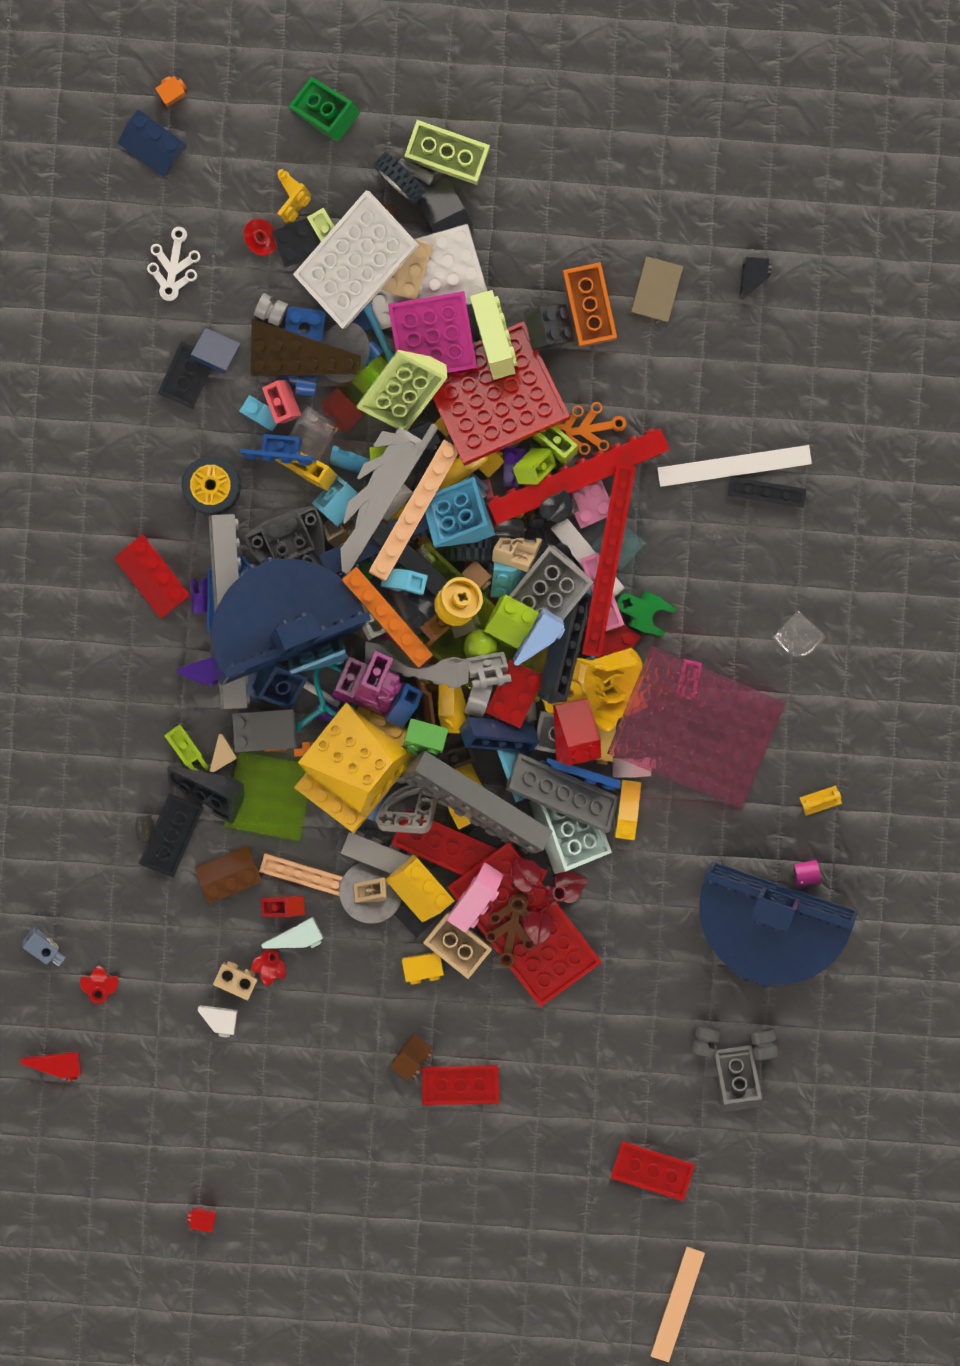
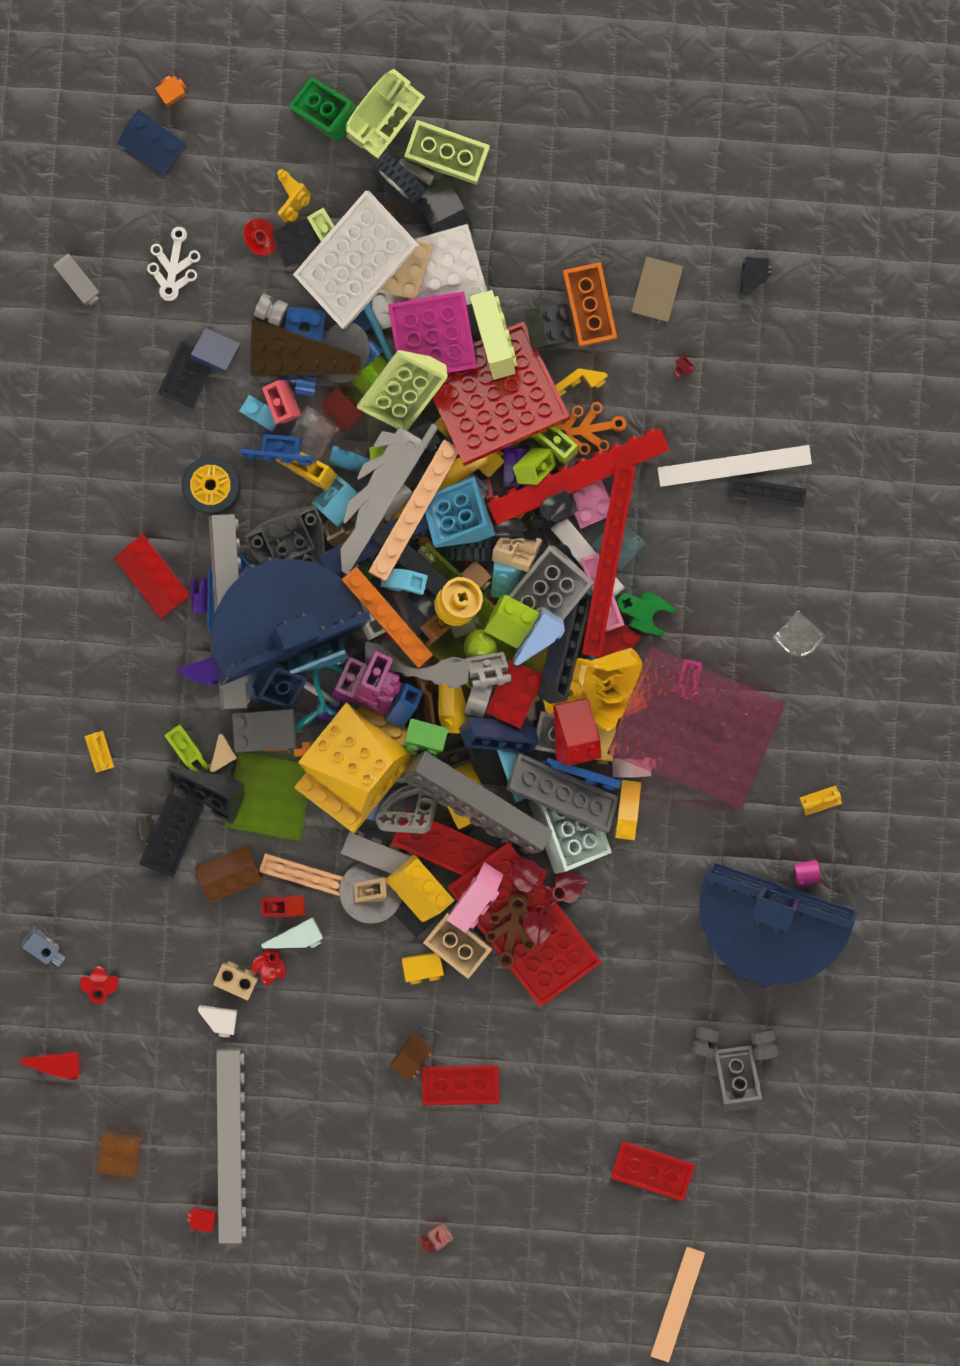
(77, 280): none -> light grey slope
(99, 751): none -> yellow hinge
(119, 1154): none -> clear orange brick
(230, 1146): none -> light grey brick
(383, 113): none -> yellowish green piece
(436, 1238): none -> clear red bracket
(593, 379): none -> yellow slope
(684, 366): none -> dark red tile

